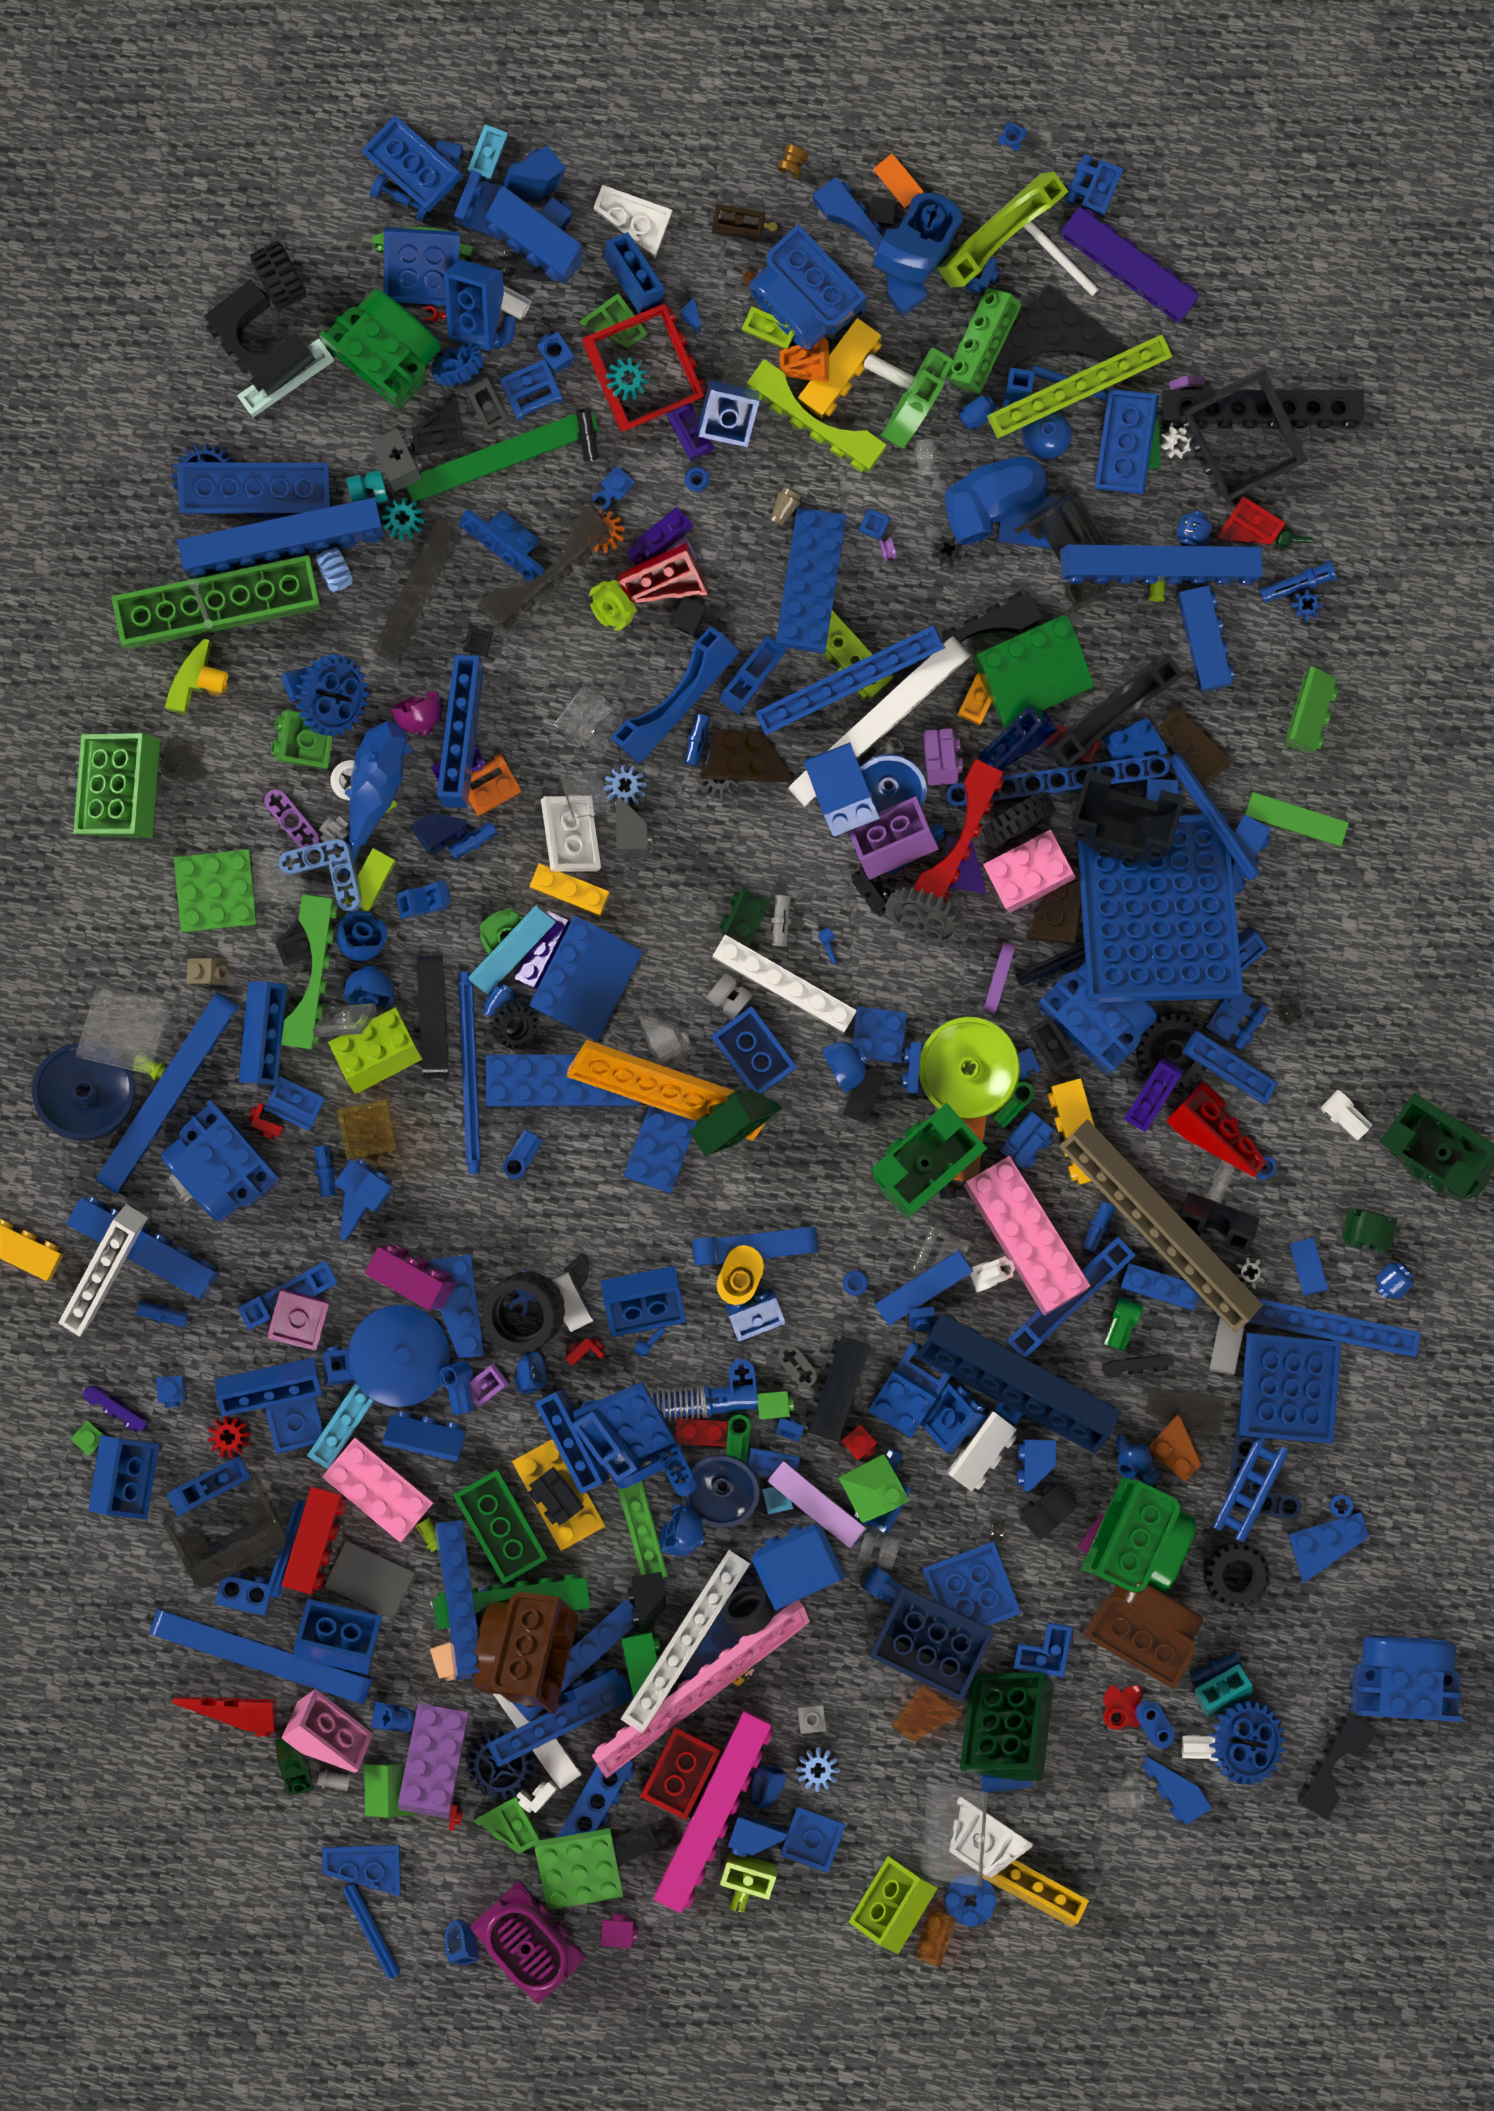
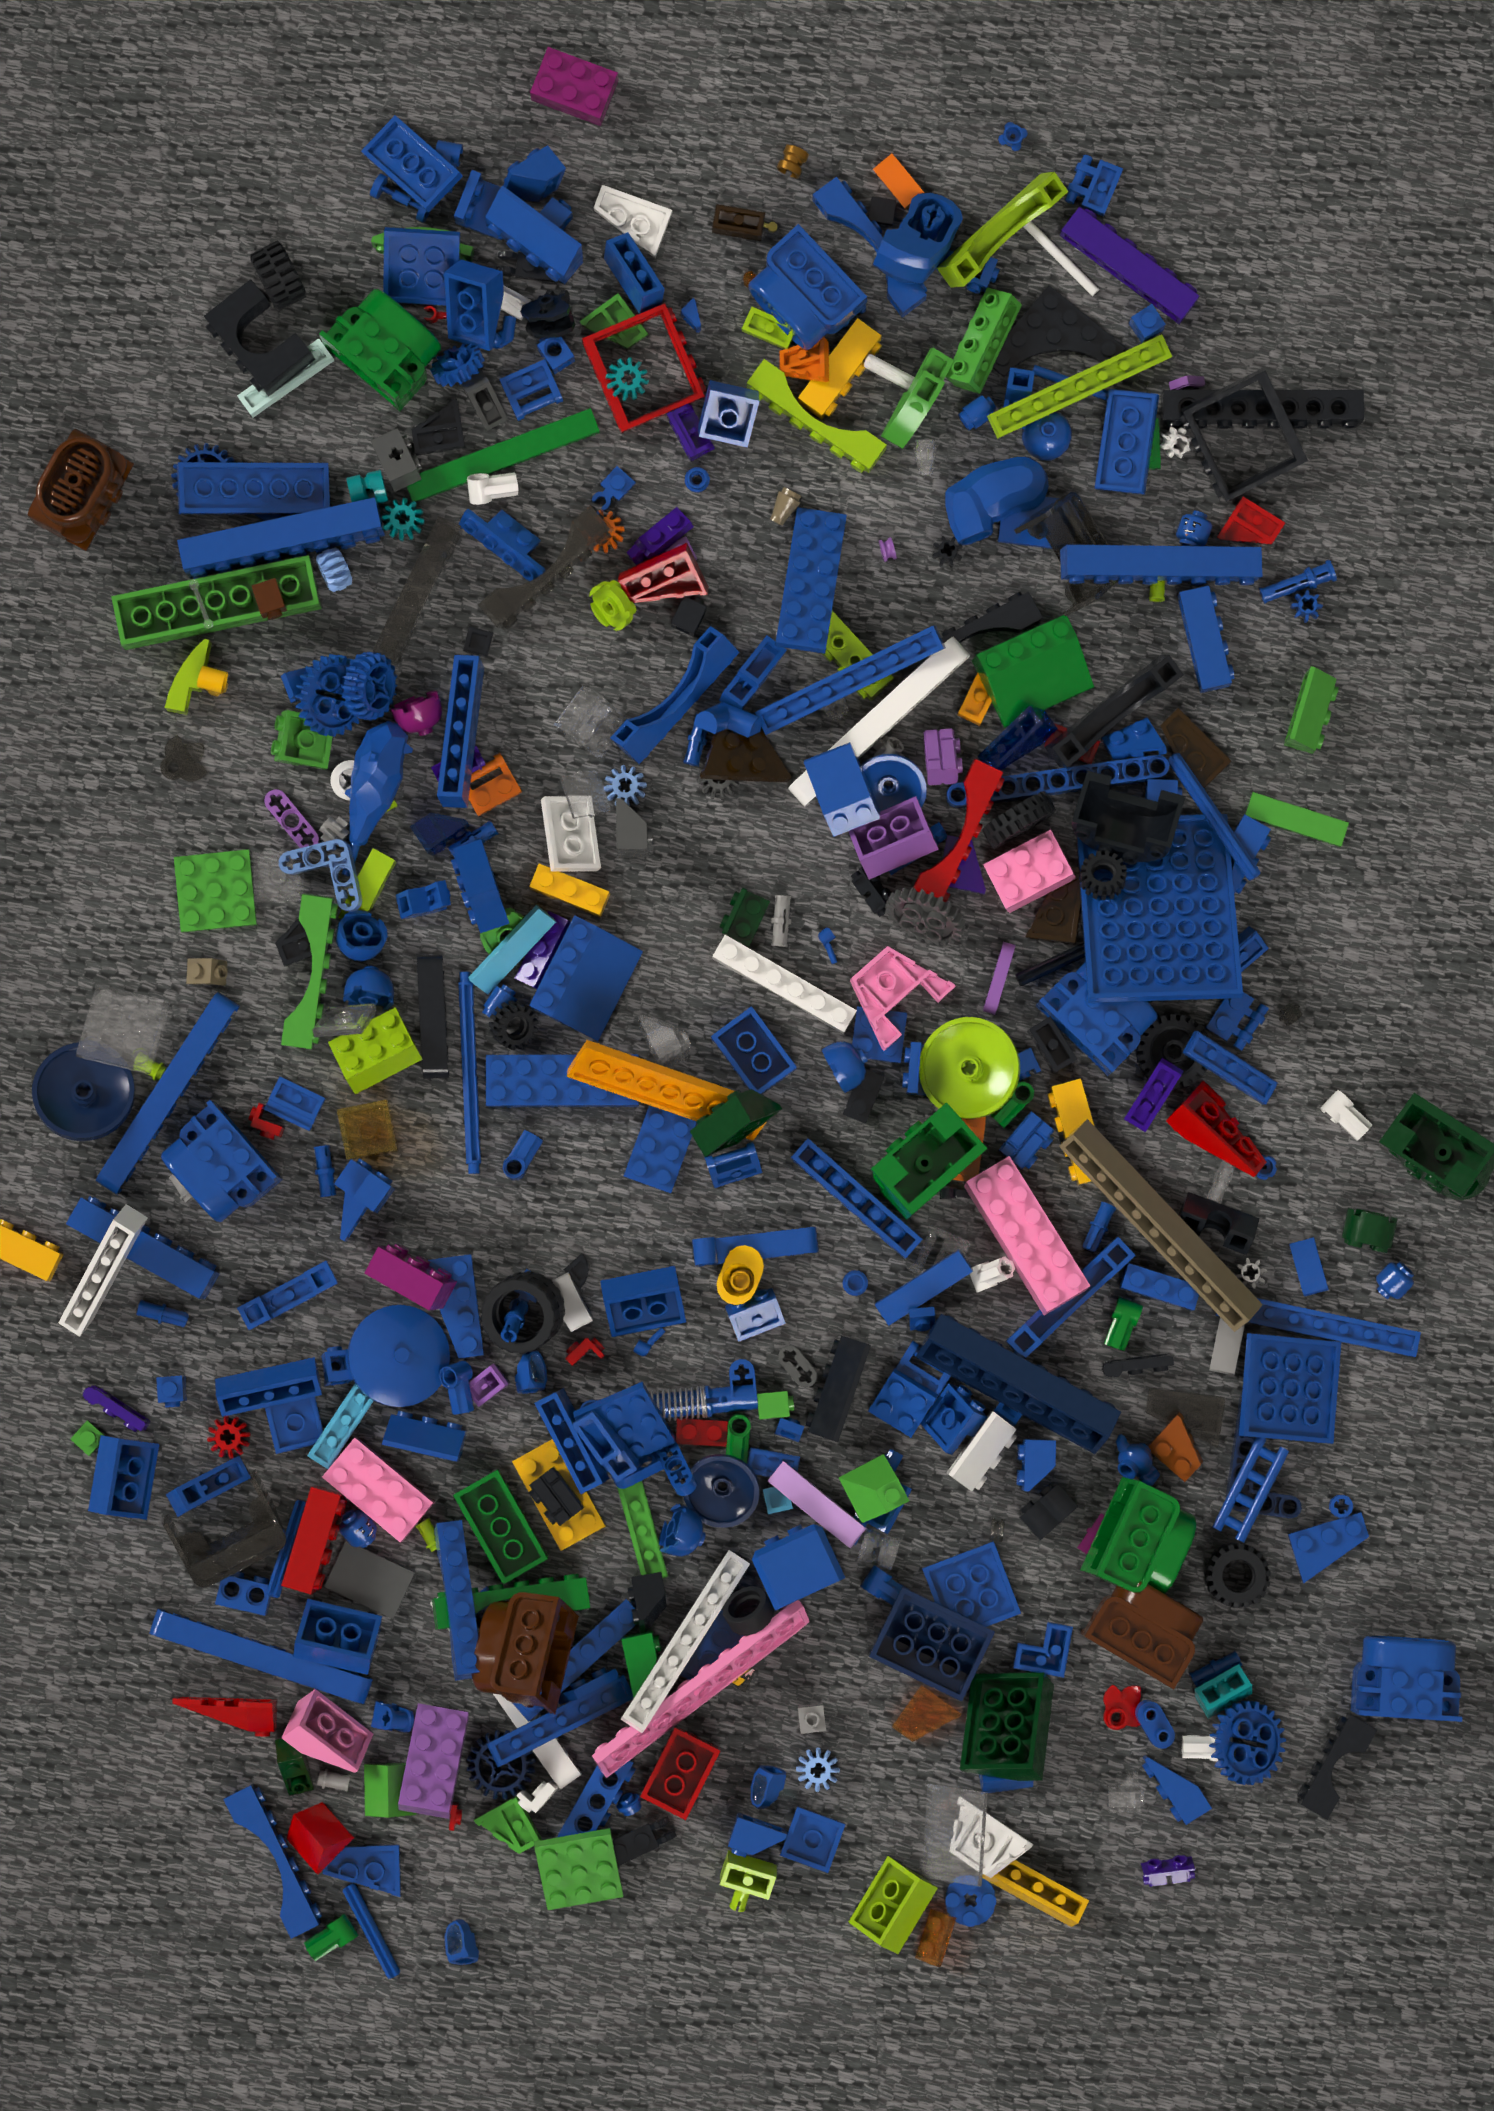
(79, 489): none -> reddish brown brick
(117, 785): bright green slope -> none
(249, 1811): none -> blue arch
(262, 1033): blue brick -> none
(269, 599): none -> reddish brown brick
(298, 1319): plate -> none
(318, 1836): none -> red slope
(334, 1935): none -> green piece
(358, 1528): none -> blue head
(369, 685): none -> blue gear
(443, 1661): light nougat brick -> none
(480, 886): none -> blue brick
(484, 488): none -> white piece
(488, 152): medium azure plate -> none
(514, 1320): none -> blue pin
(521, 1920): magenta brick -> none
(549, 314): none -> black hinge
(574, 86): none -> magenta brick
(587, 434): black pin -> none
(618, 1931): magenta brick -> none
(629, 1804): none -> blue plate
(712, 1811): dark pink brick -> none
(723, 989): light grey wheel -> none
(728, 717): none -> blue brick
(733, 1165): none -> blue plate
(856, 1198): none -> blue brick
(859, 1443): red brick -> none
(874, 524): blue tile -> none
(886, 982): none -> bright pink wing
(1103, 862): none -> black tyre
(1147, 323): none -> blue brick
(1180, 1868): none -> dark purple hinge
(1284, 539): dark green hand -> none

